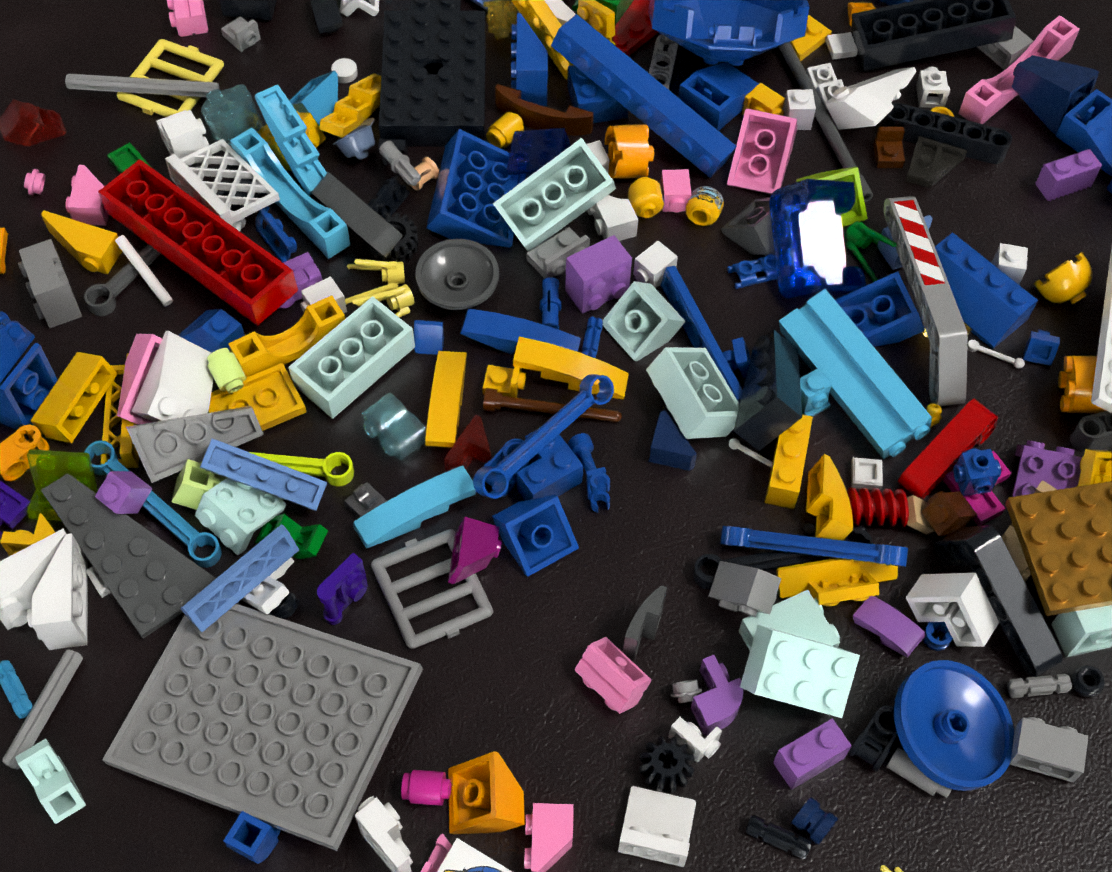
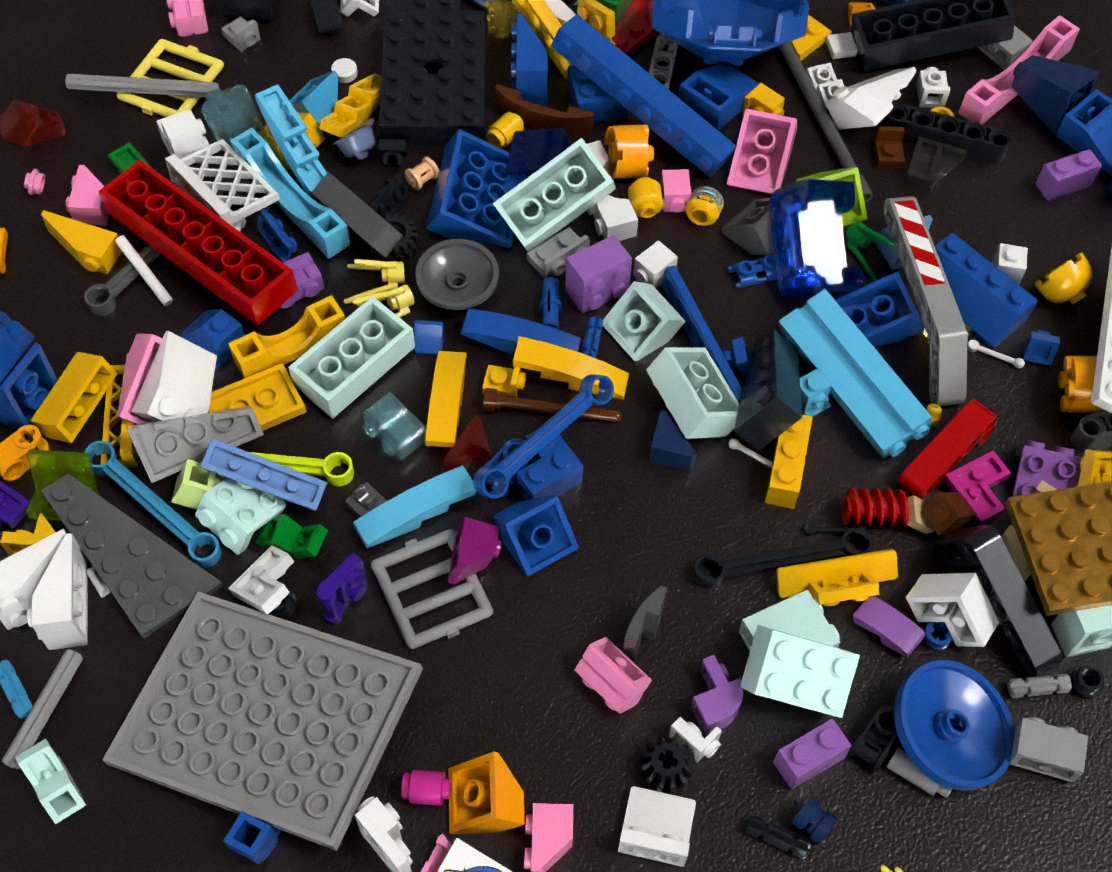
(48, 284): light grey wedge -> none
(123, 492): medium lavender brick -> none
(226, 370): yellowish green brick -> none
(240, 578): medium blue fence -> none
(321, 291): white brick -> none
(399, 163): light grey axle -> none
(597, 479): blue bar -> none
(685, 690): light grey plate -> none
(744, 588): light grey brick -> none
(800, 105): white brick -> none
(814, 546): blue piece -> none
(828, 501): yellow slope -> none
(866, 473): white tile -> none
(976, 471): blue brick -> none

